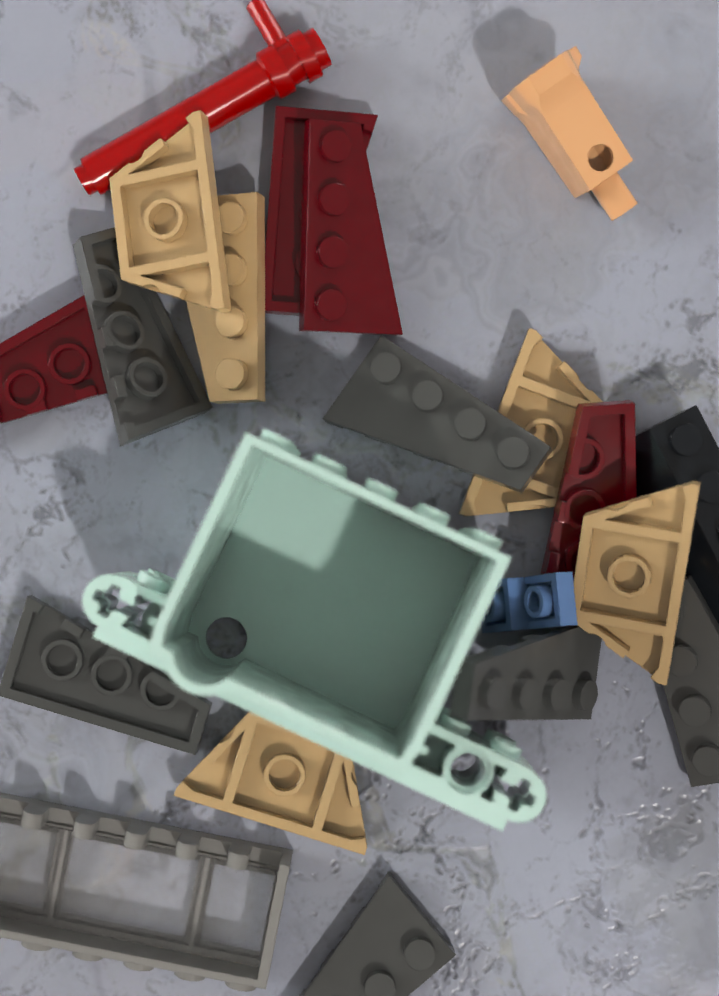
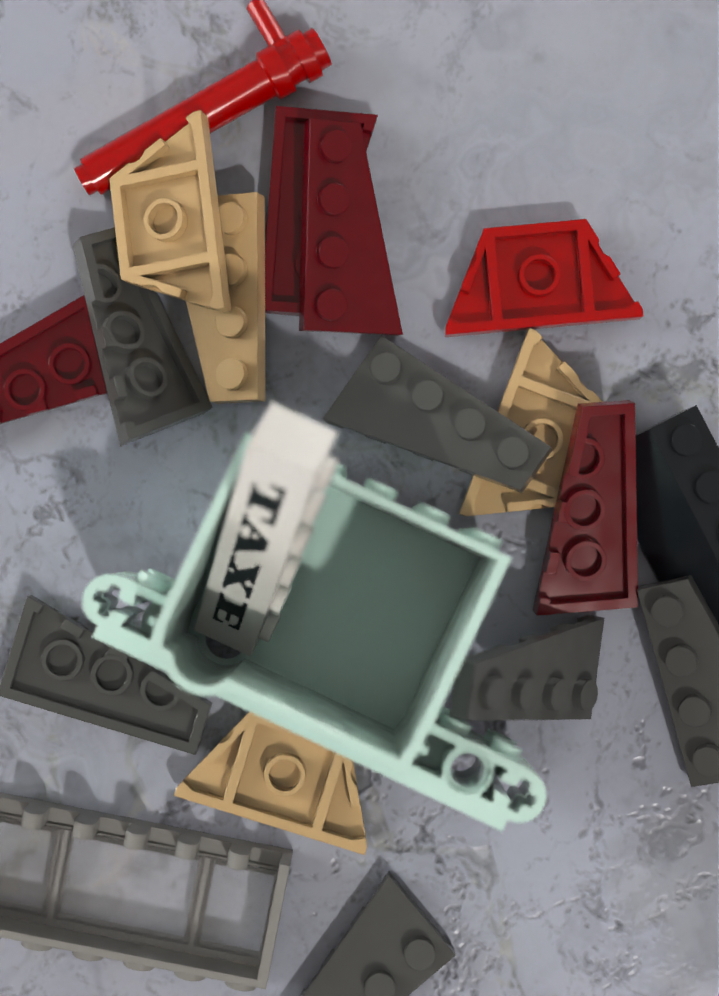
(267, 528): none -> white brick
(532, 603): medium blue slope -> none
(539, 280): none -> red wing
(573, 132): light nougat piece -> none
(635, 574): tan wing -> none

